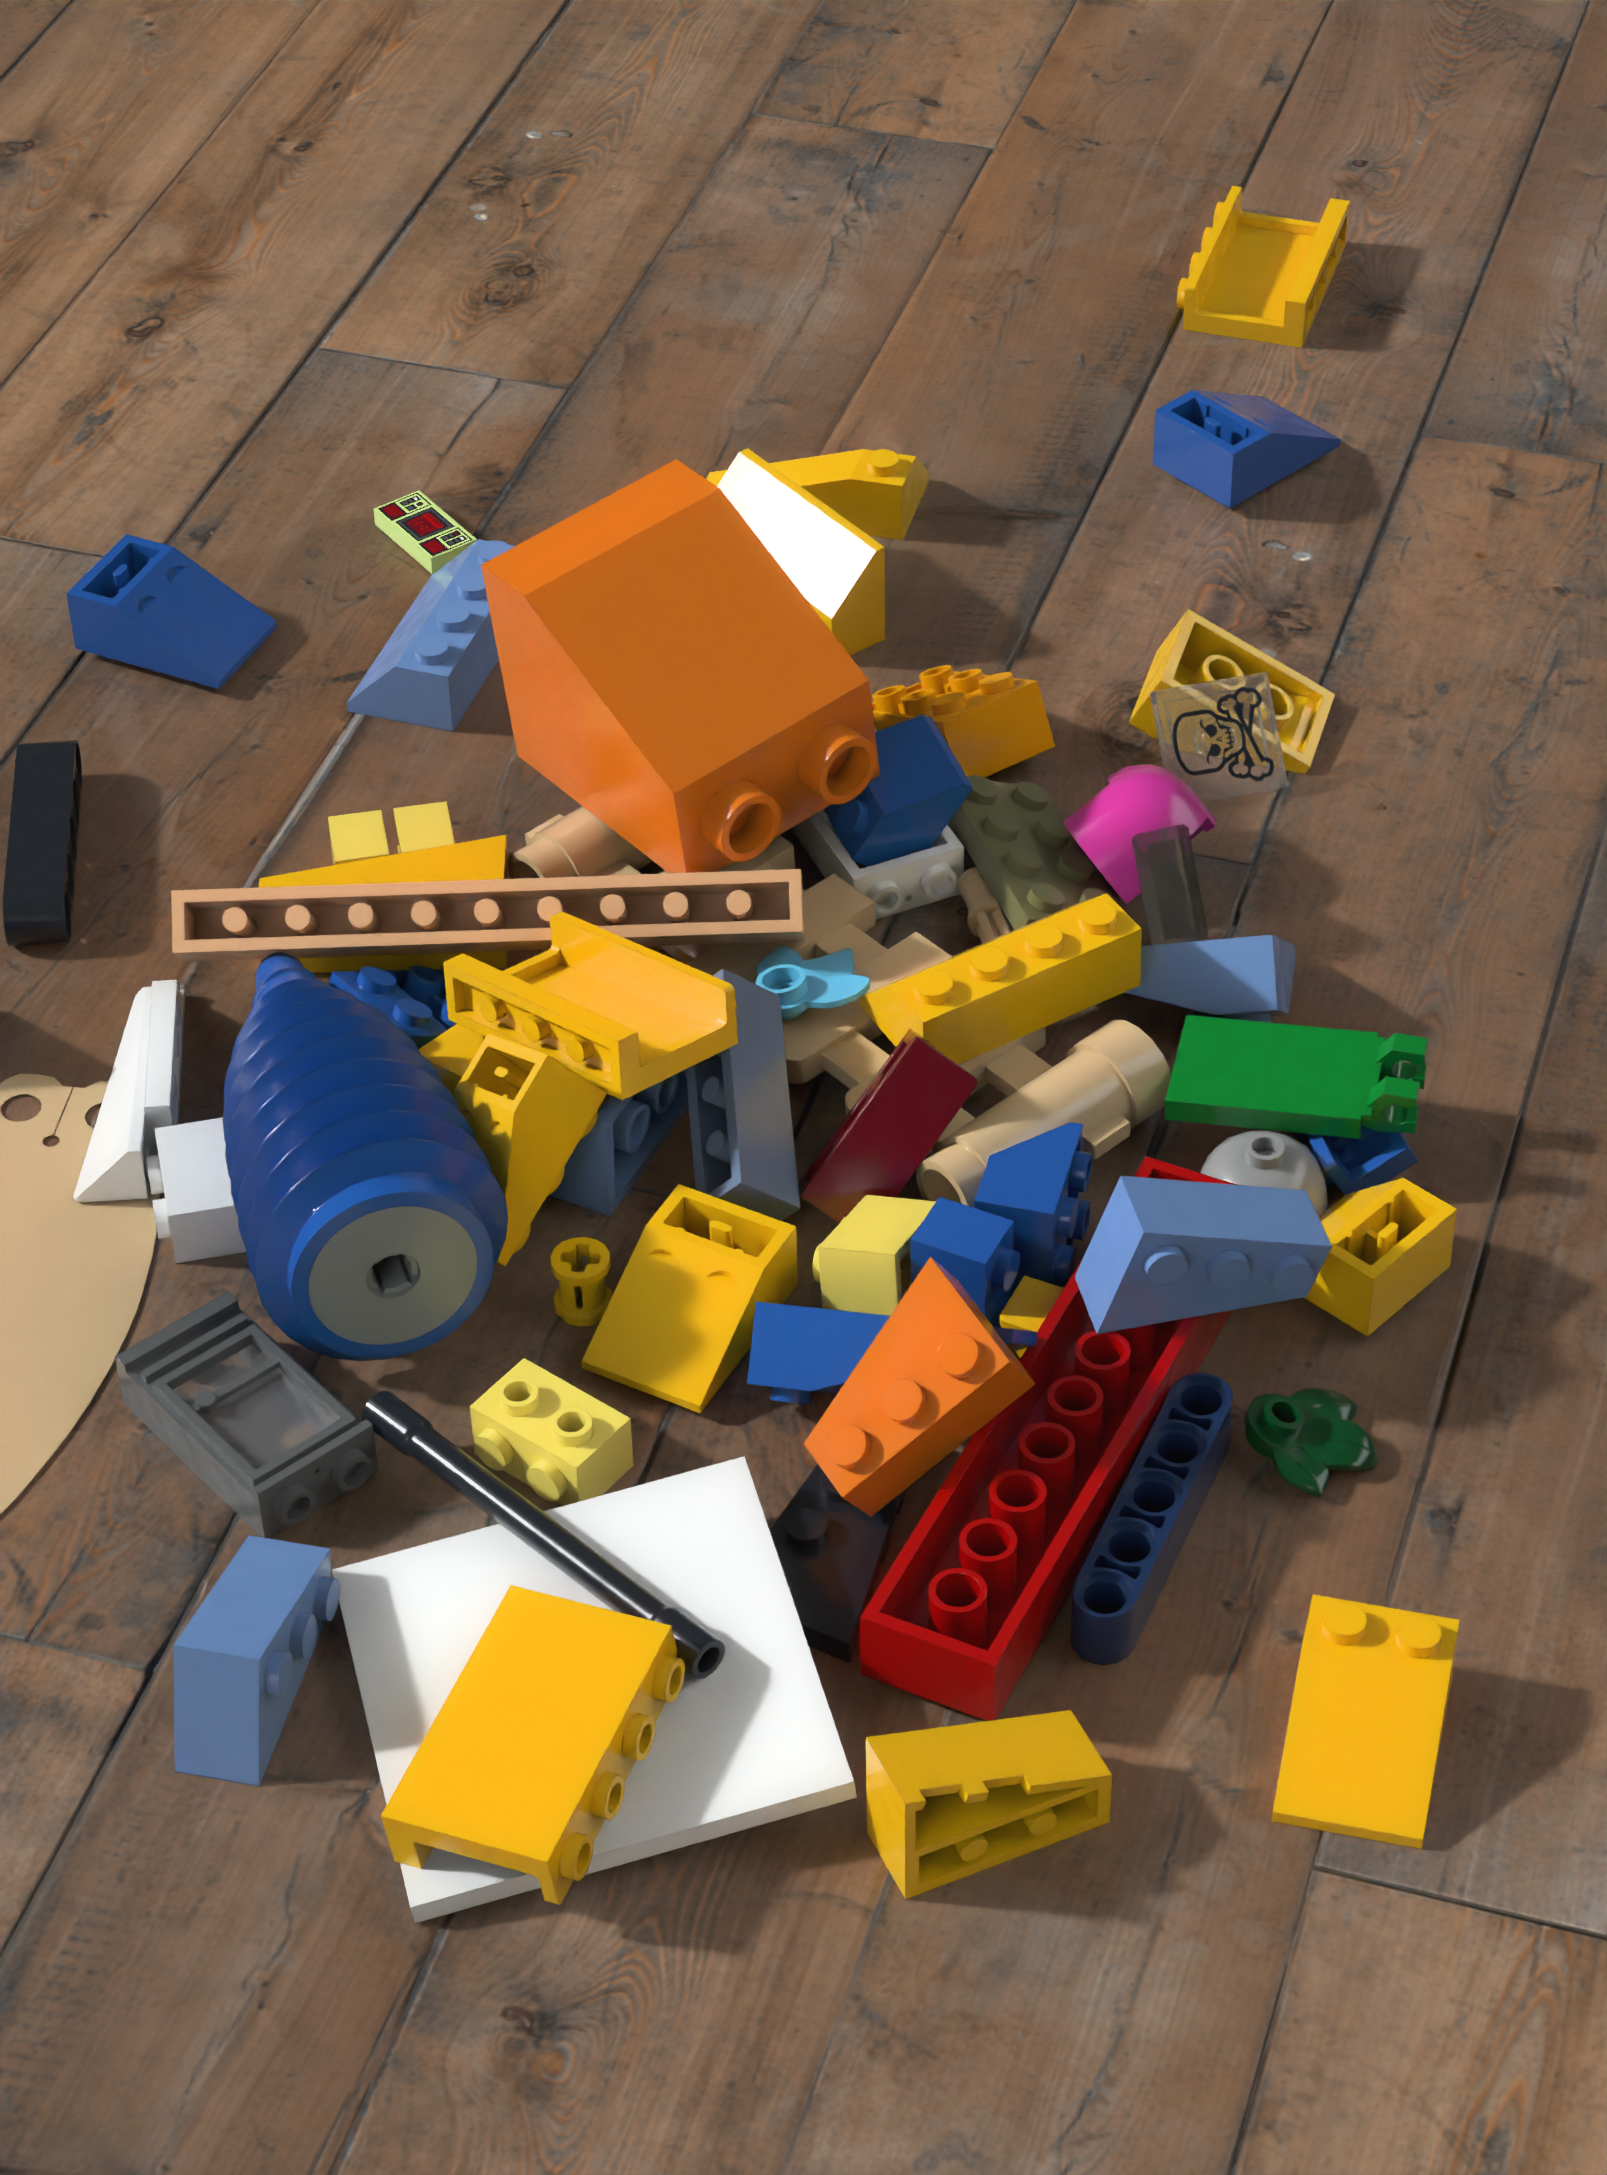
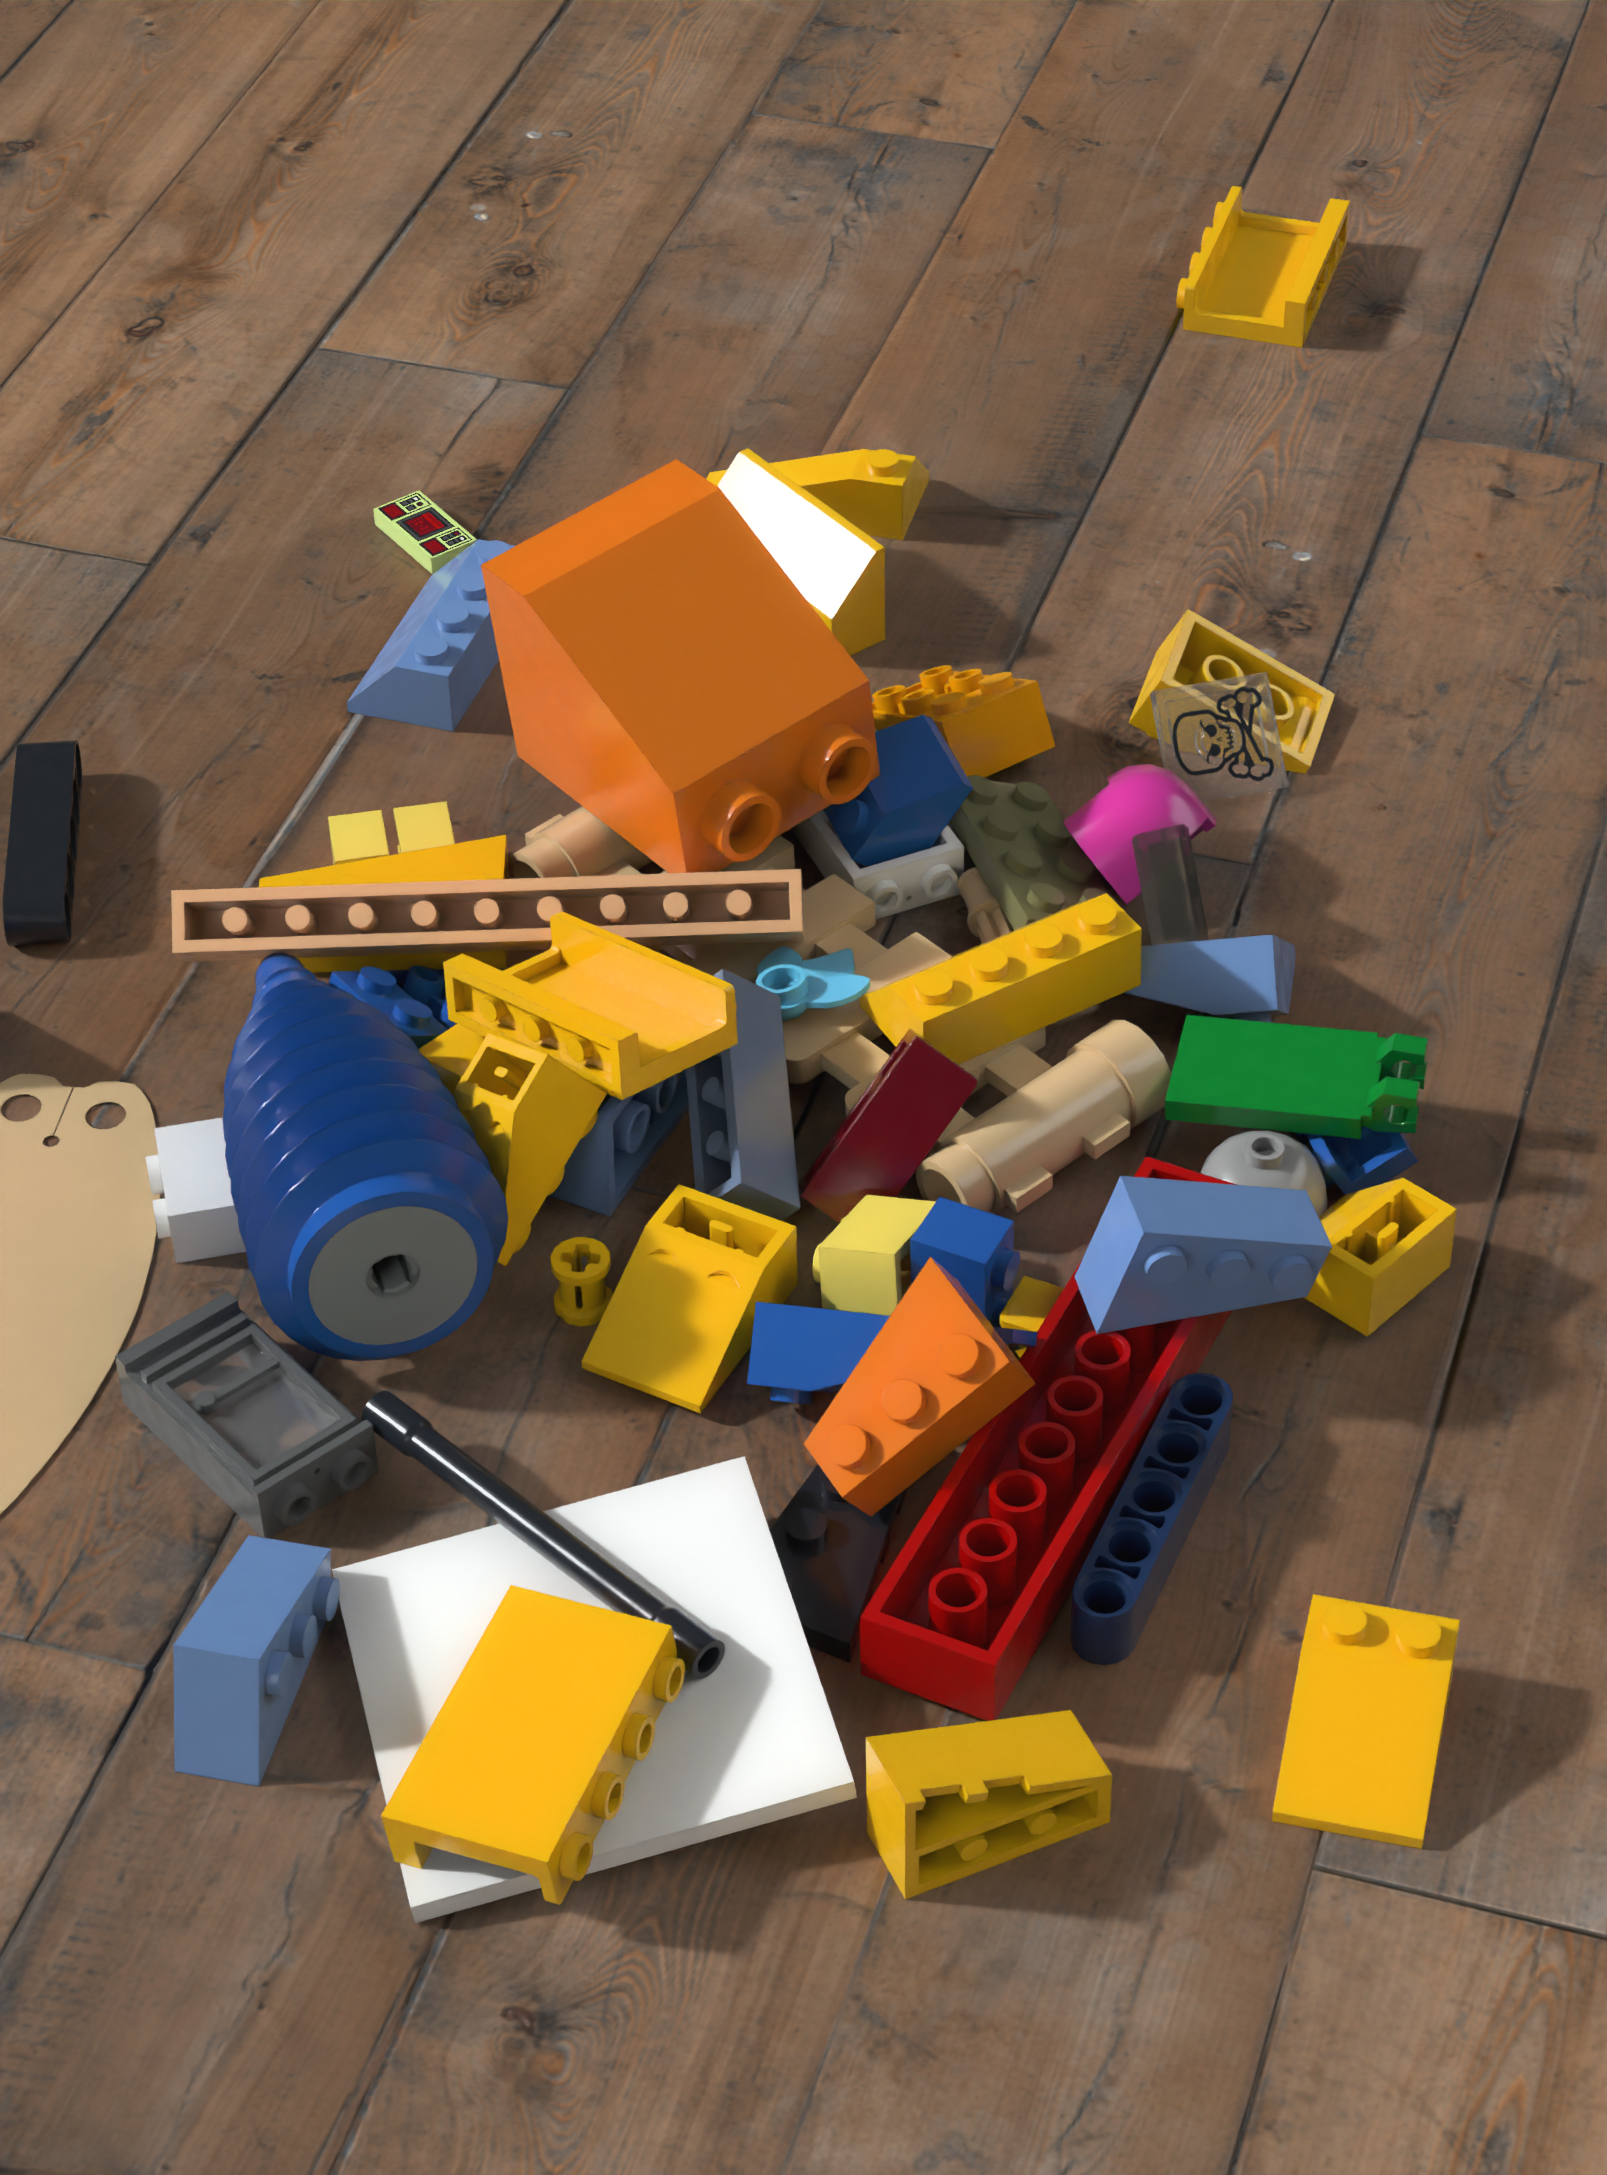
(138, 1097): white wedge -> none
(164, 614): blue slope -> none
(551, 1435): light yellow brick -> none
(1041, 1192): blue slope -> none
(1234, 443): blue slope -> none
(1309, 1436): dark green plate -> none

